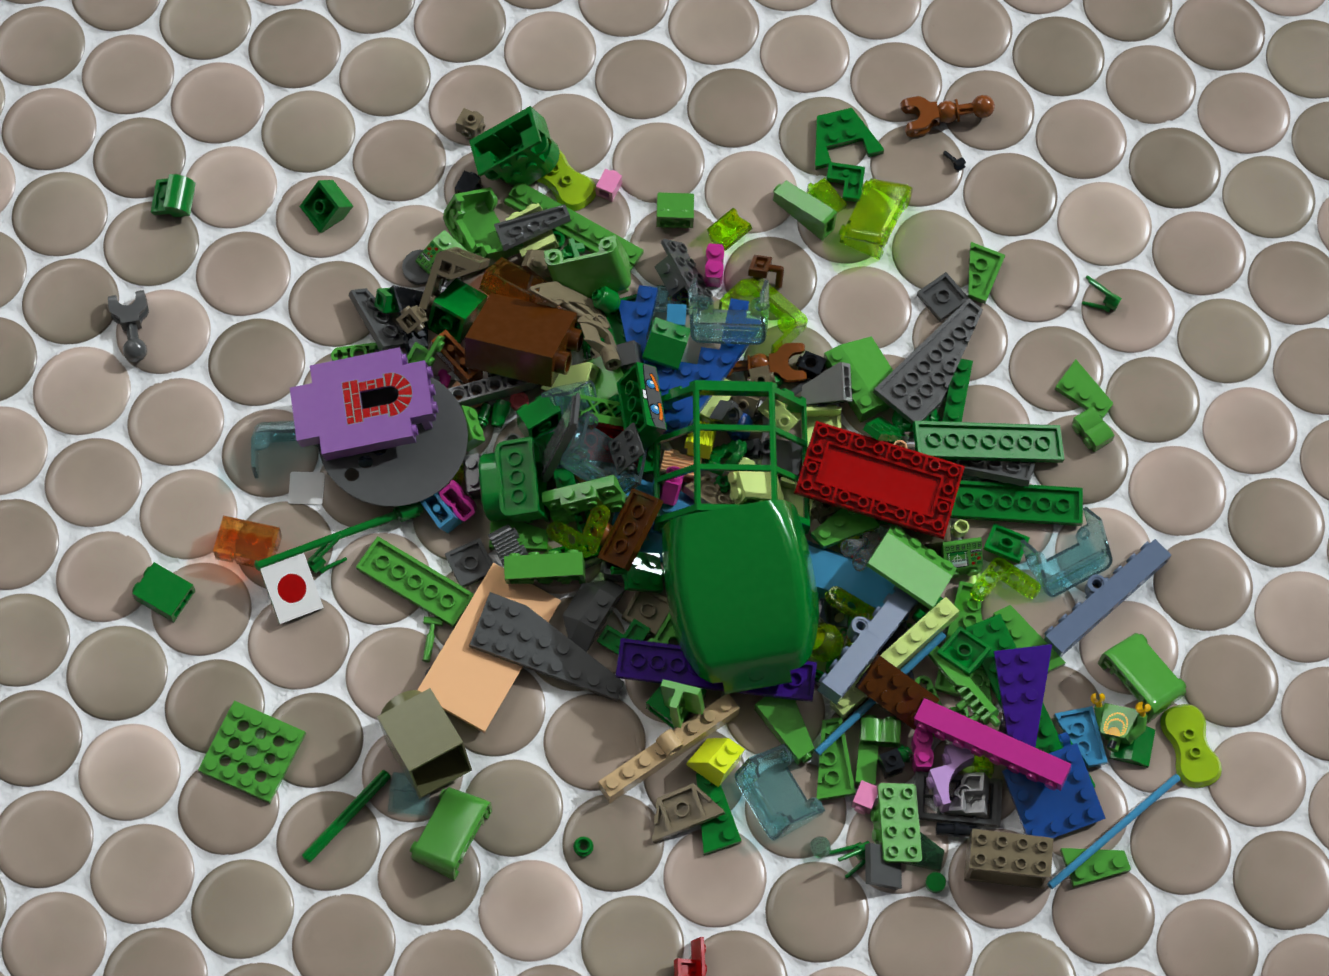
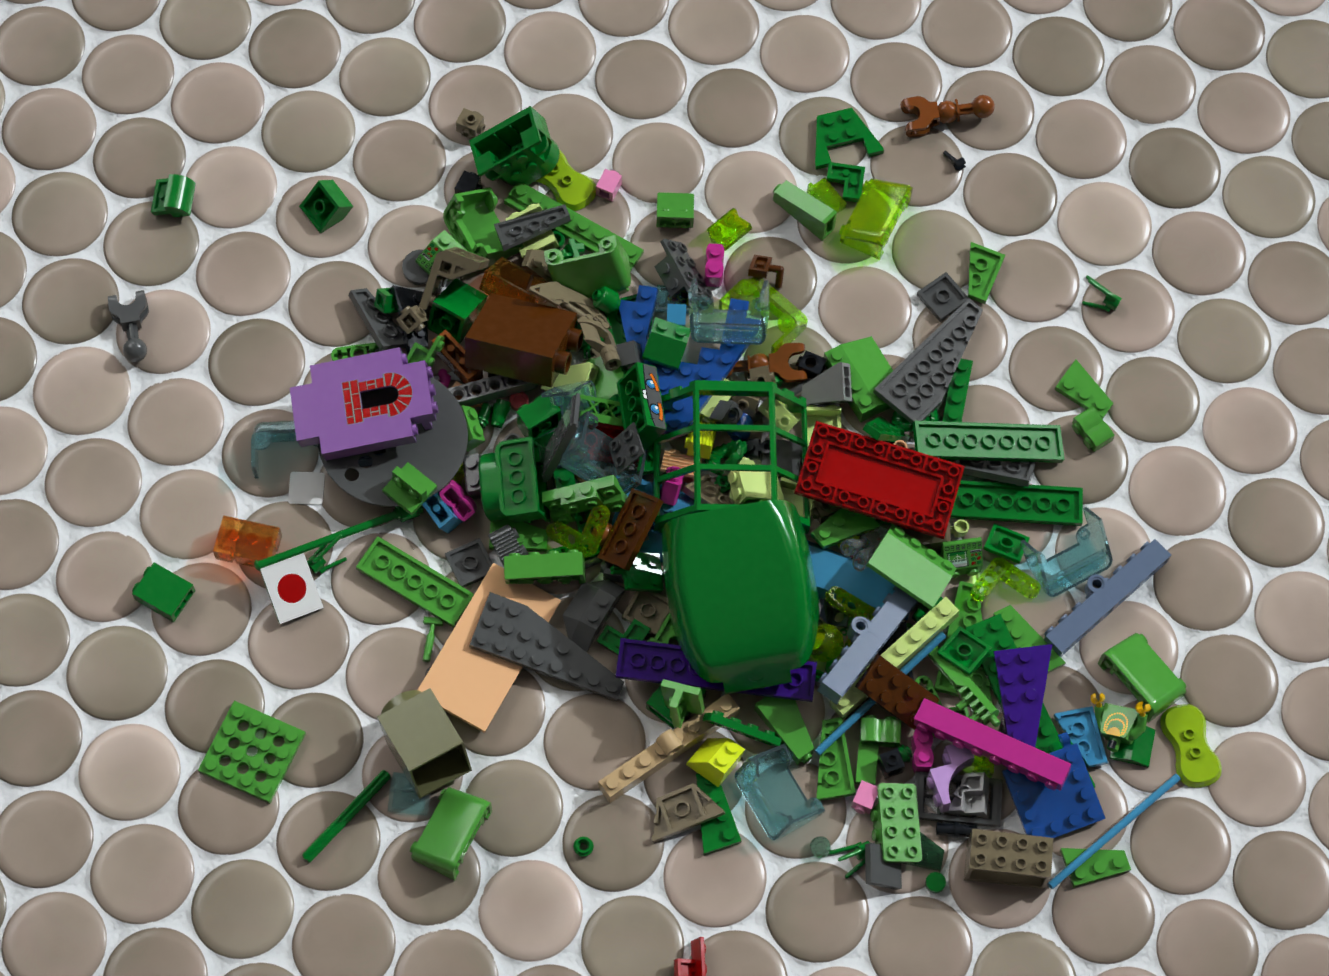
(409, 488): none -> bright green bracket
(750, 730): none -> green plate

